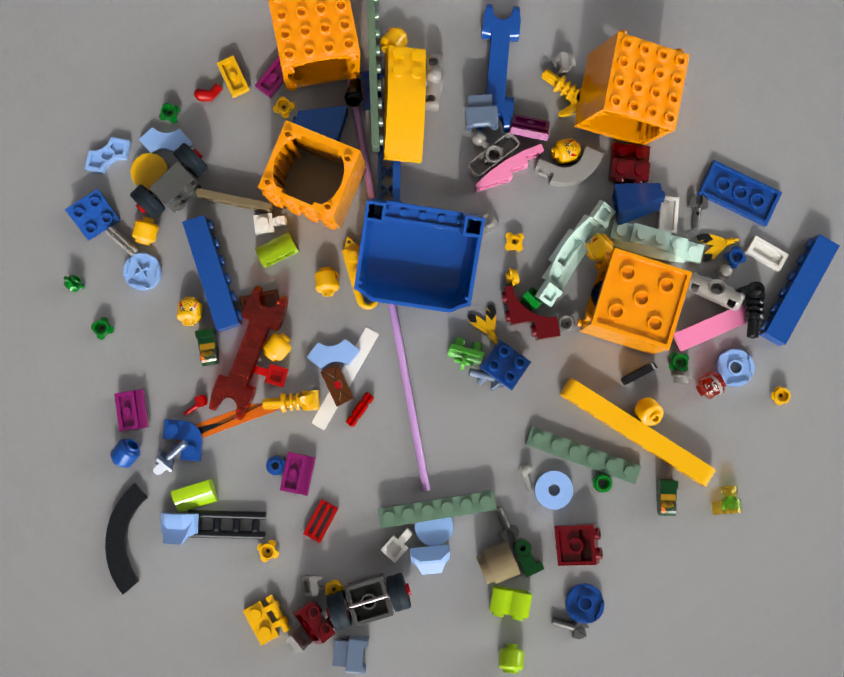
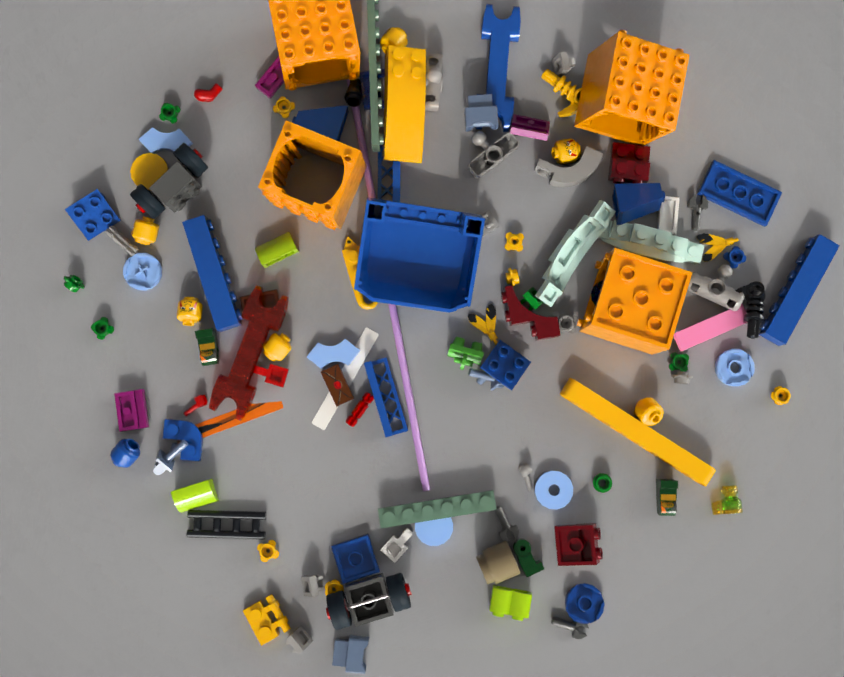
(101, 159): light blue tile -> none
(117, 538): black tile -> none
(178, 526): light blue slope -> none
(233, 76): yellow plate -> none
(236, 201): dark tan tile -> none
(266, 223): white plate -> none
(280, 461): blue plate -> none
(297, 473): magenta plate -> none
(308, 401): yellow piece -> none
(313, 535): red tile -> none
(314, 622): dark red plate -> none
(327, 281): yellow head -> none
(355, 558): none -> blue tile
(379, 399): none -> blue fence
(430, 558): light blue slope -> none
(503, 172): bright pink slope -> none
(511, 659): lime head -> none
(583, 455): sand green plate -> none
(598, 246): yellow head -> none
(638, 373): black tile -> none
(711, 385): clear red head -> none
(766, 253): white tile -> none

